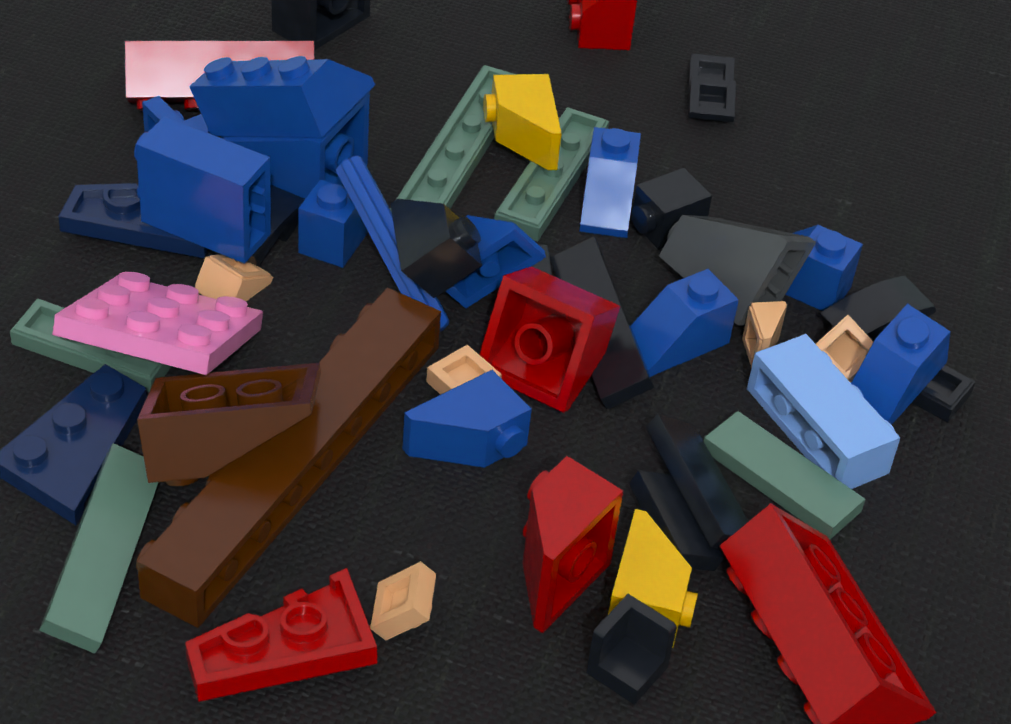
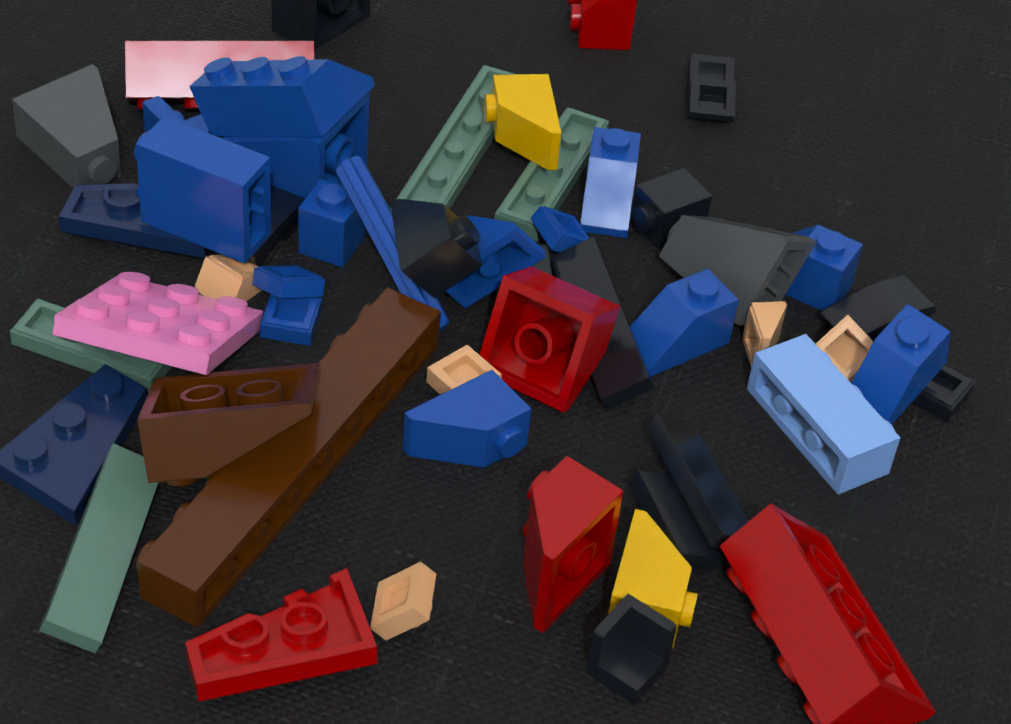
(71, 128): none -> dark grey slope
(288, 281): none -> blue tile
(291, 319): none -> blue tile
(558, 228): none -> blue tile
(784, 475): sand green tile -> none

